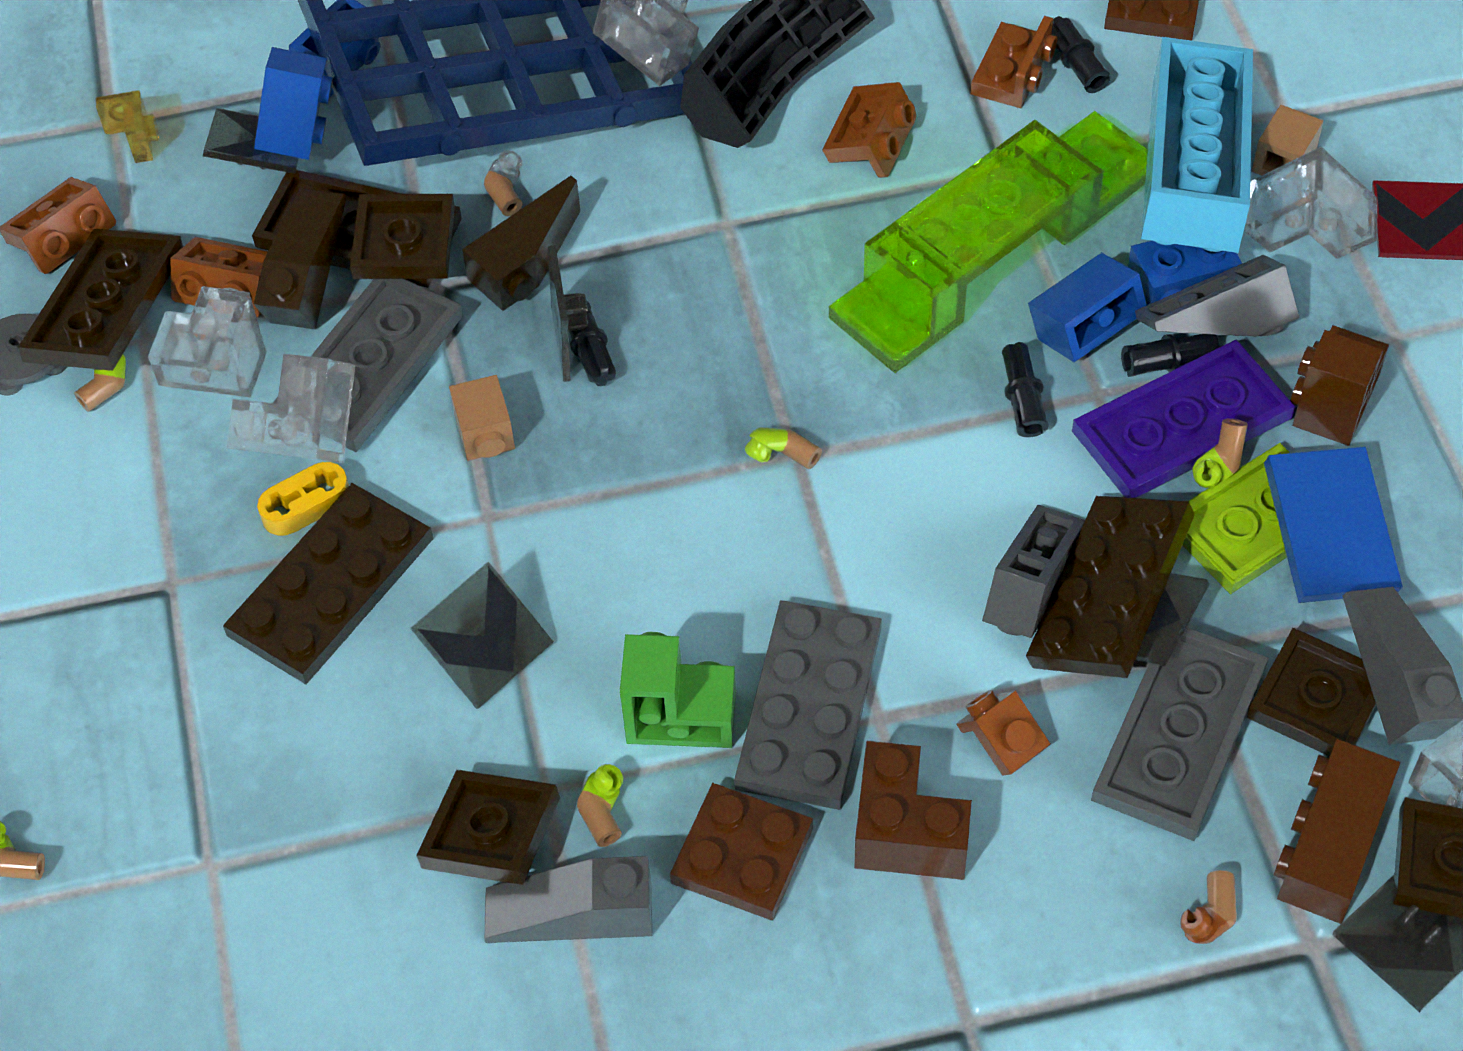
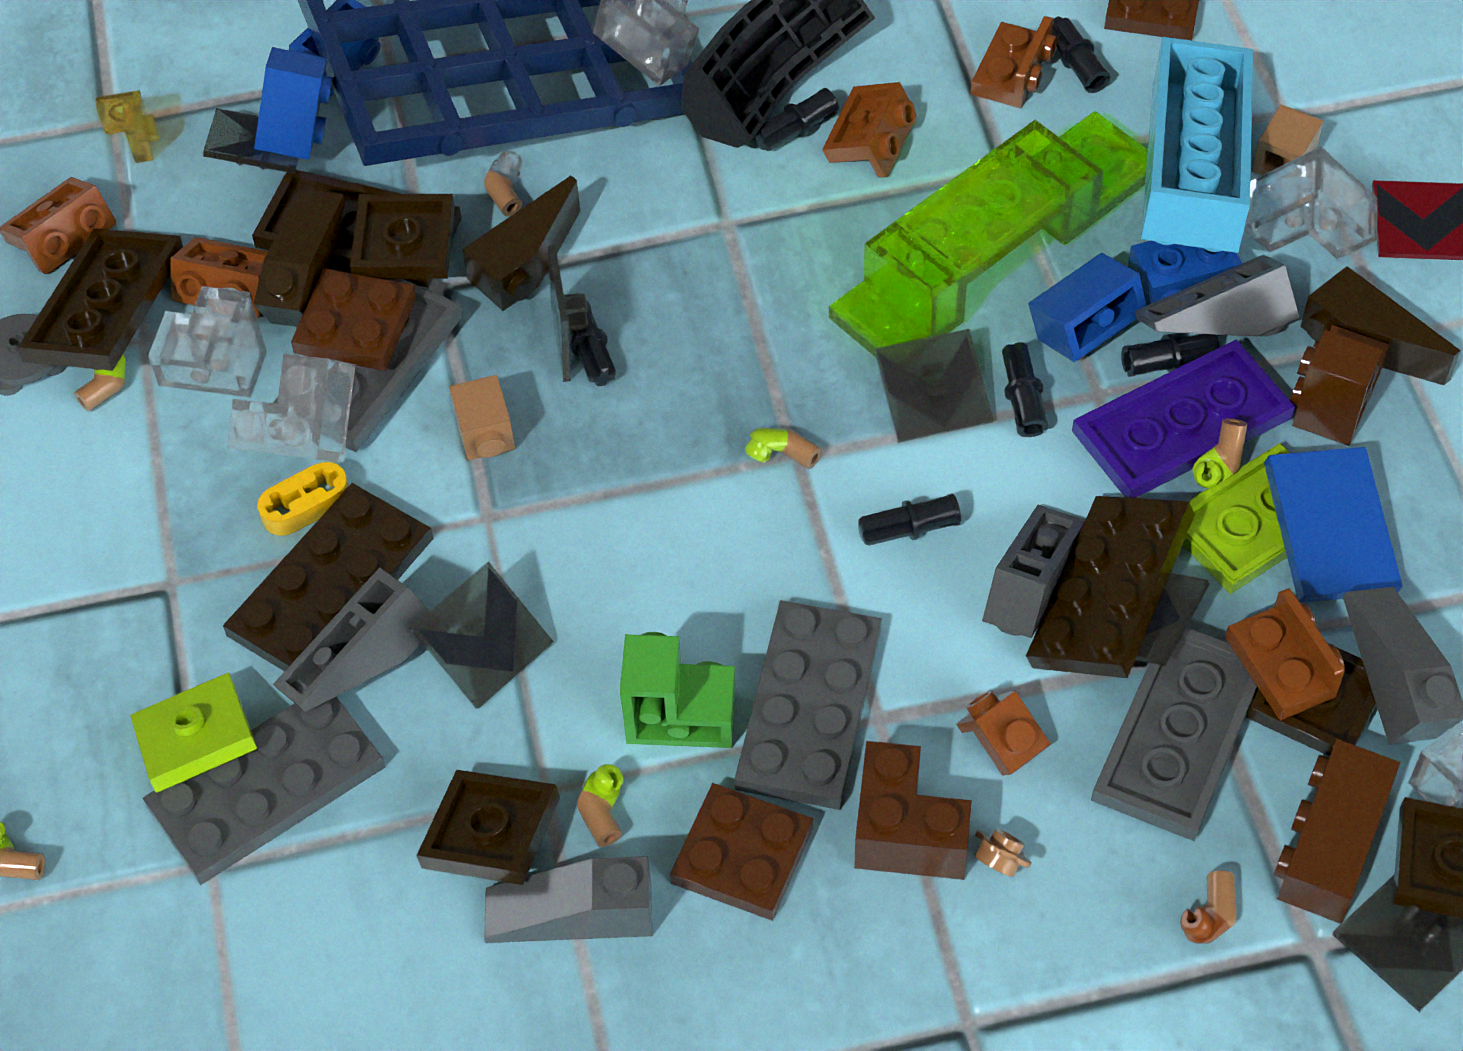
(192, 732): none -> lime plate
(247, 802): none -> dark grey plate
(354, 319): none -> reddish brown plate
(356, 644): none -> dark grey slope
(797, 120): none -> black axle
(909, 520): none -> black axle
(933, 385): none -> clear smoke piece
(1001, 852): none -> medium nougat plate
(1287, 656): none -> dark orange bracket
(1362, 308): none -> dark brown slope

